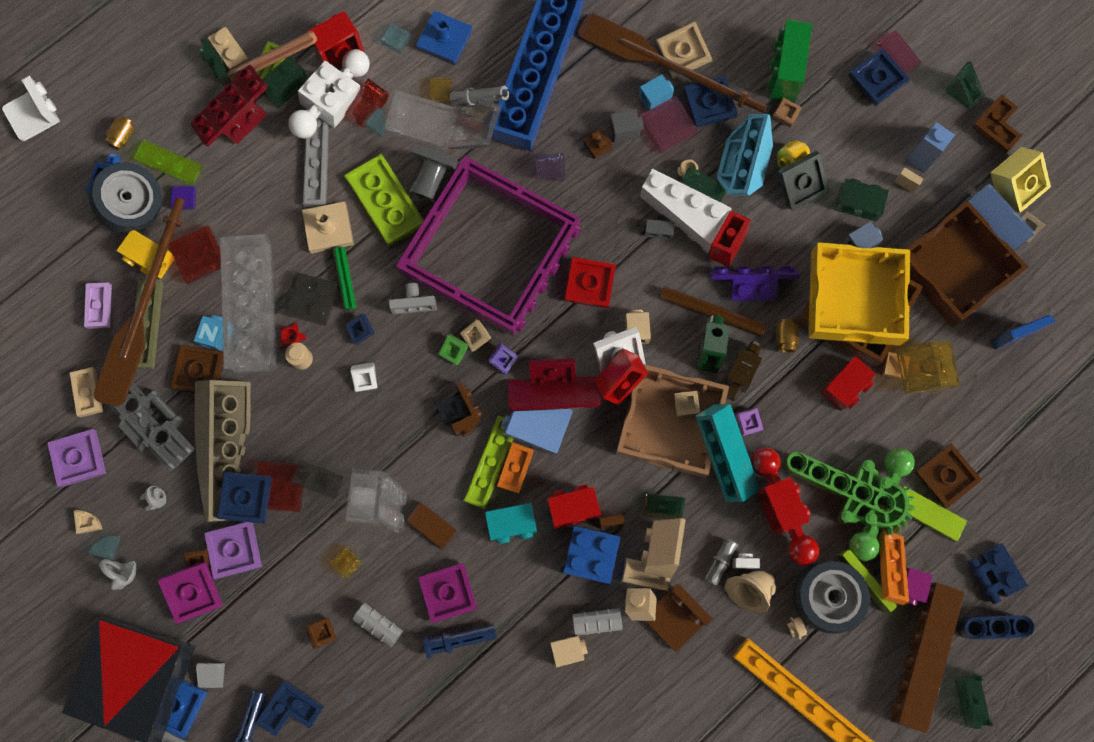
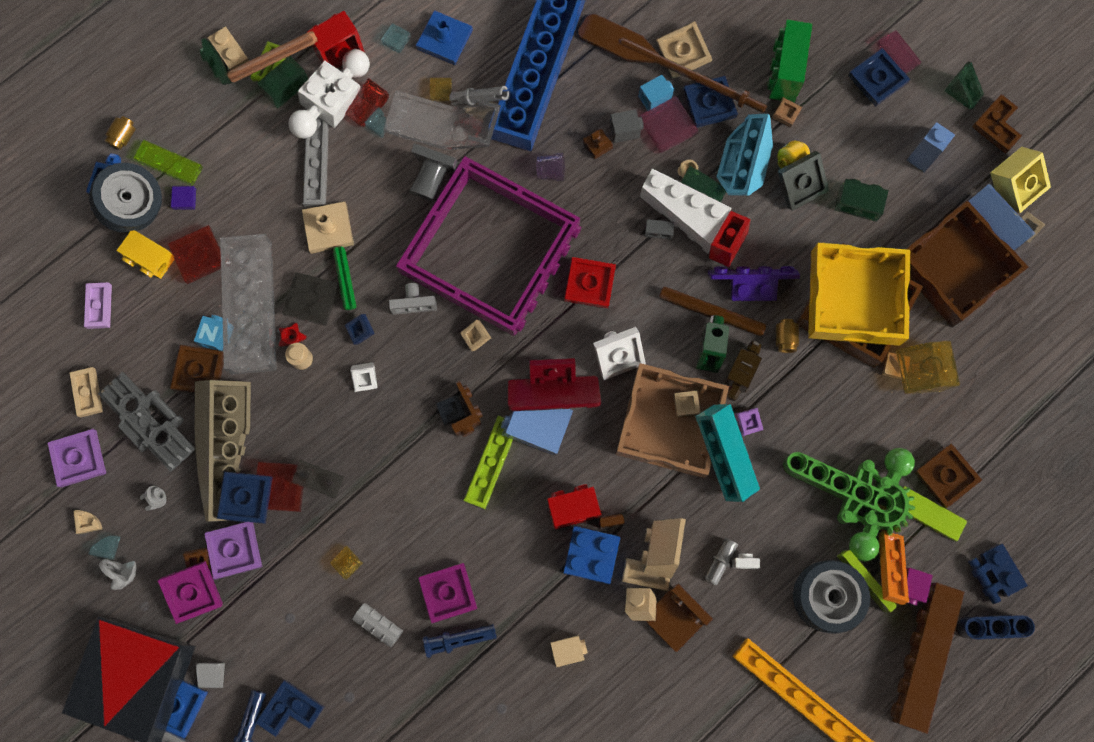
(31, 111): white bracket -> none
(130, 340): reddish brown piece -> none
(151, 323): olive plate -> none
(233, 109): dark red bracket -> none
(320, 633): reddish brown tile -> none
(375, 501): clear brick -> none
(385, 200): lime tile -> none
(431, 525): reddish brown tile -> none
(453, 349): bright green tile -> none
(502, 358): dark purple tile -> none
(511, 523): teal brick -> none
(515, 468): orange plate -> none
(597, 622): light grey axle -> none
(621, 376): red brick -> none
(641, 321): tan brick -> none
(663, 507): clear green slope -> none
(751, 590): tan piece -> none
(784, 507): red brick -> none
(797, 627): tan plate -> none
(848, 384): red brick -> none
(865, 237): sand blue brick -> none
(908, 180): tan tile -> none
(973, 701): clear green hinge -> none
(1023, 331): blue tile -> none

